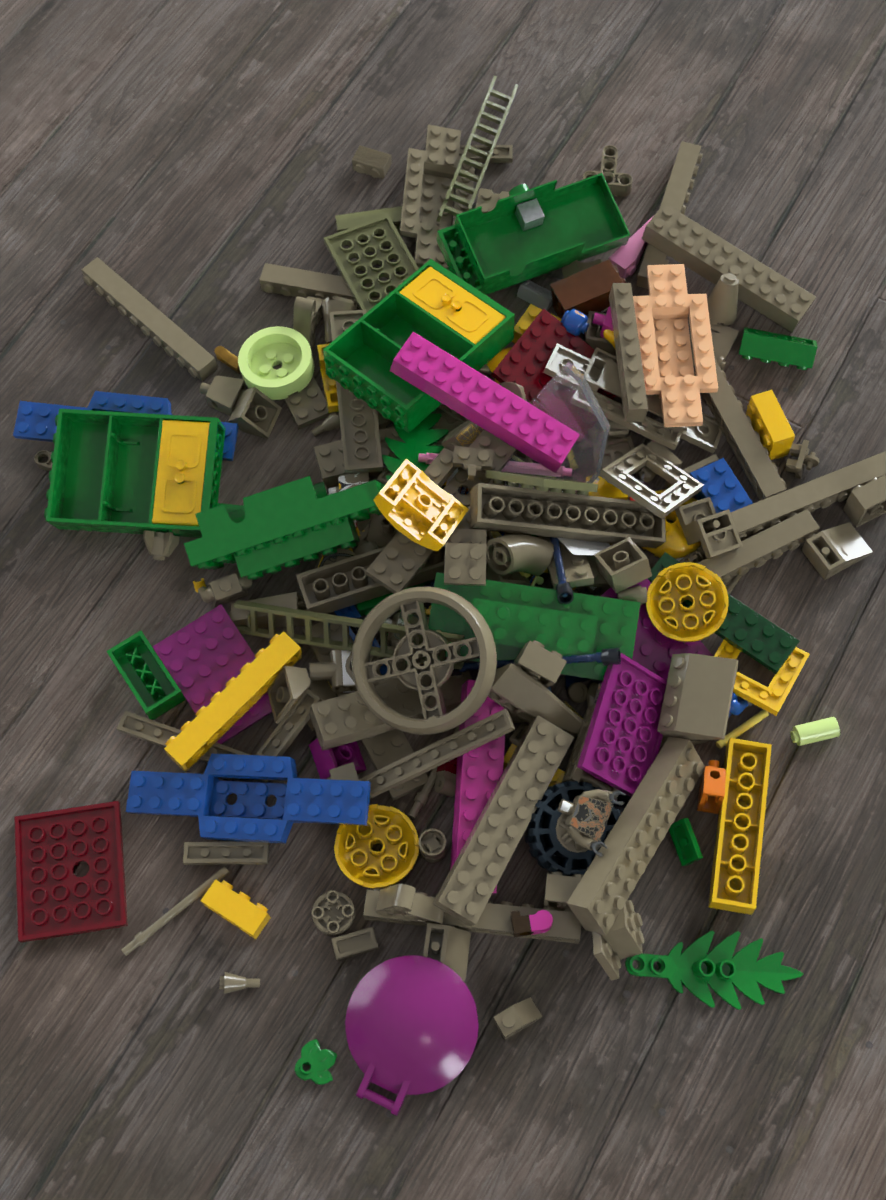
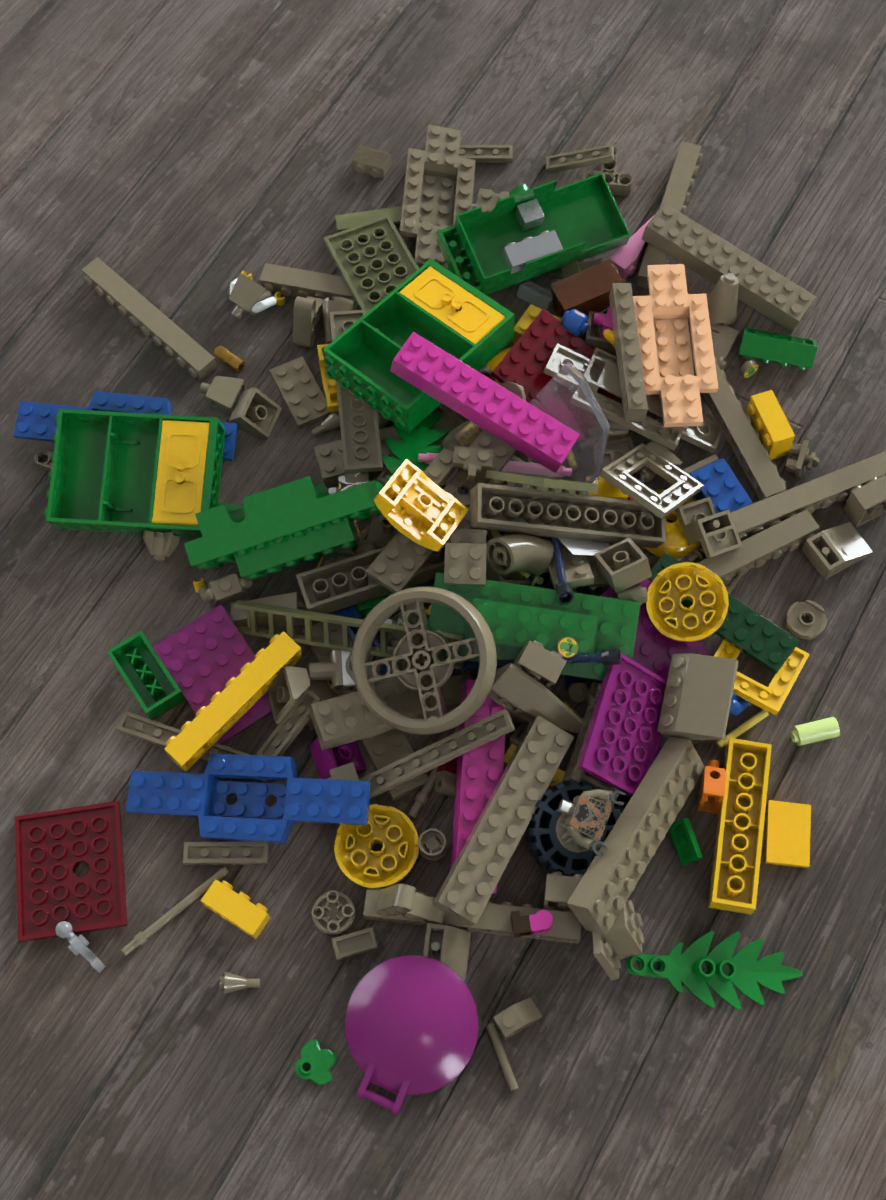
(78, 945): none -> light grey piece
(251, 296): none -> dark tan torso
(268, 349): yellowish green brick -> none
(468, 148): olive ladder -> none
(501, 1055): none -> dark tan bar
(529, 249): none -> light grey brick
(567, 647): none -> tile
(580, 159): none -> dark tan tile
(748, 368): none -> dark tan tile
(788, 834): none -> yellow tile
(806, 630): none -> dark tan plate

